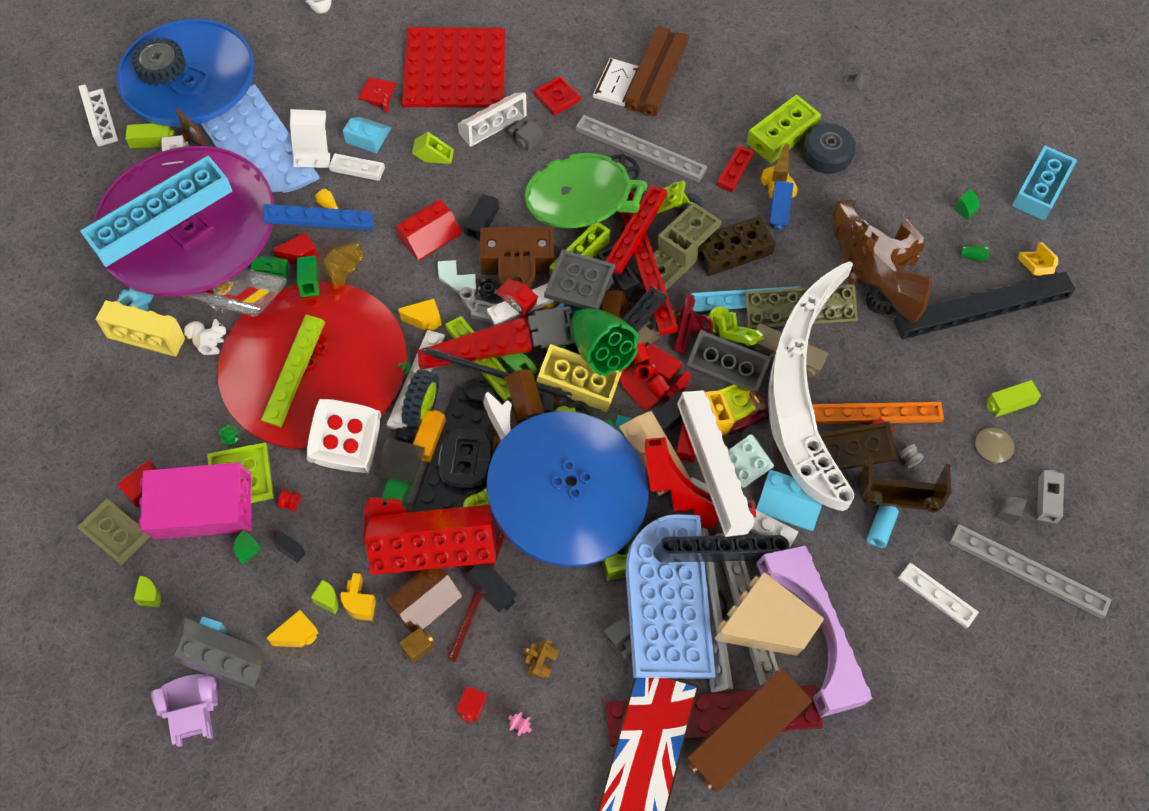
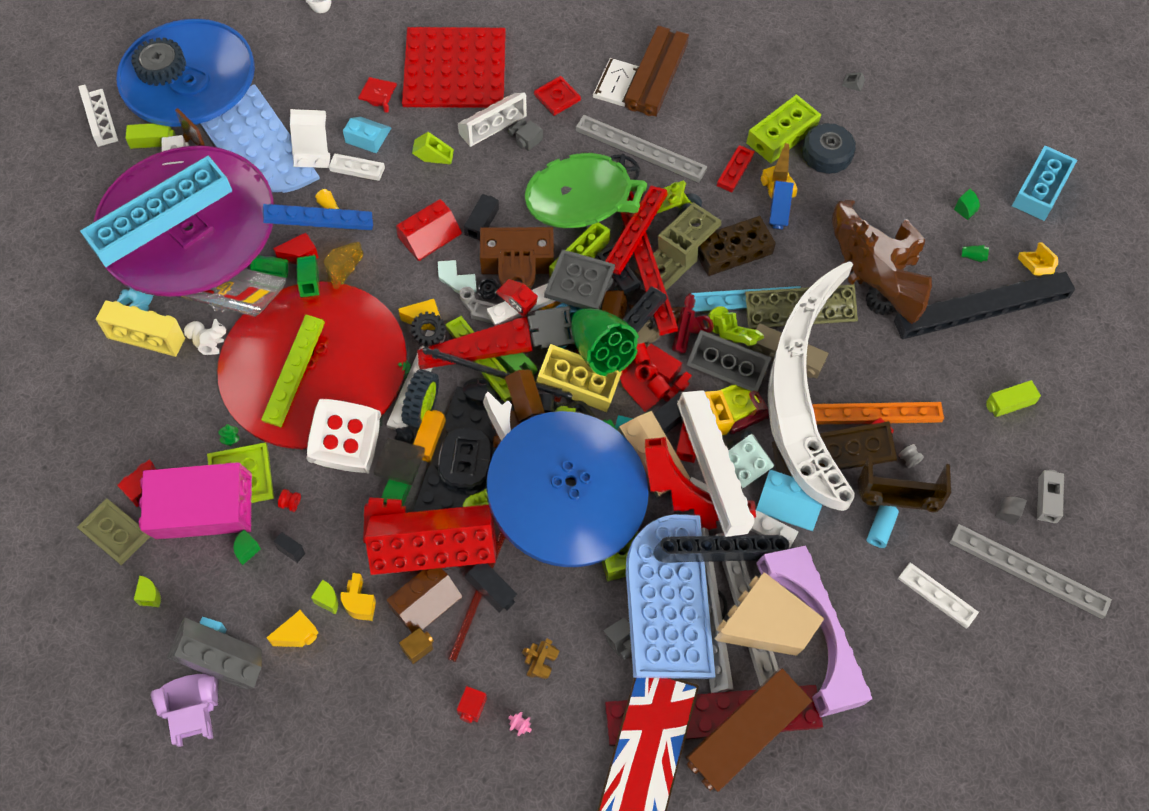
(424, 319): none -> black tyre
(994, 445): dark tan dish -> none

